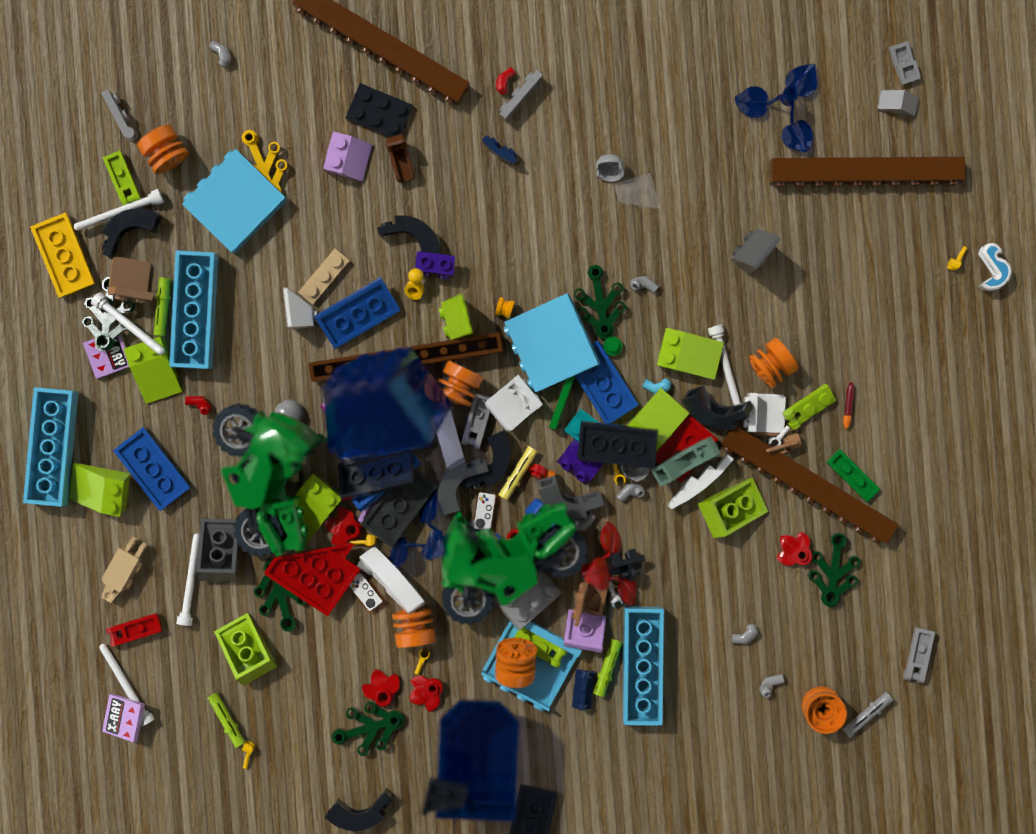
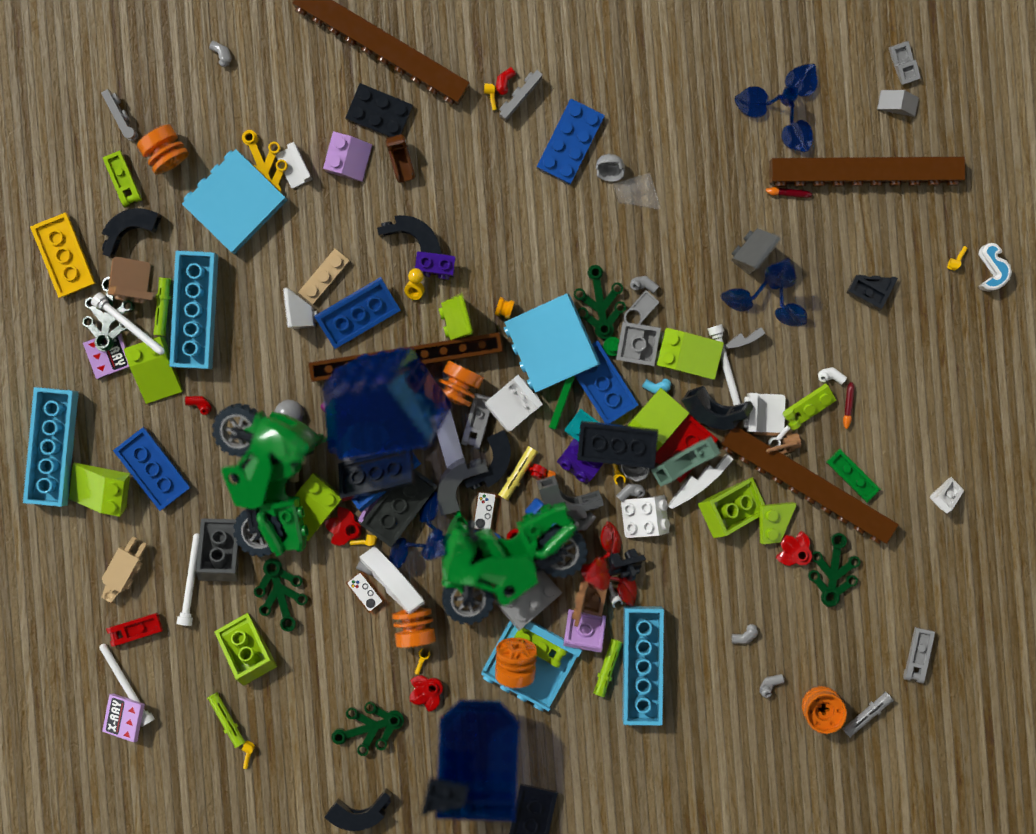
(153, 198): white piece -> none
(297, 171): none -> white panel
(315, 575): red wing -> none
(379, 685): red plate -> none
(490, 89): none -> yellow hand
(505, 154): dark blue slope -> none
(570, 141): none -> blue plate
(583, 689): dark blue hinge -> none
(639, 343): none -> light grey plate
(643, 306): none -> light grey piece
(645, 516): none -> white bracket
(740, 340): none -> light grey slope
(771, 364): orange wheel -> none
(774, 521): none -> lime wing
(777, 276): none -> clear blue plant
(788, 192): none -> dark red piece
(831, 373): none -> white arm
(872, 289): none -> black wing
(947, 495): none -> white slope

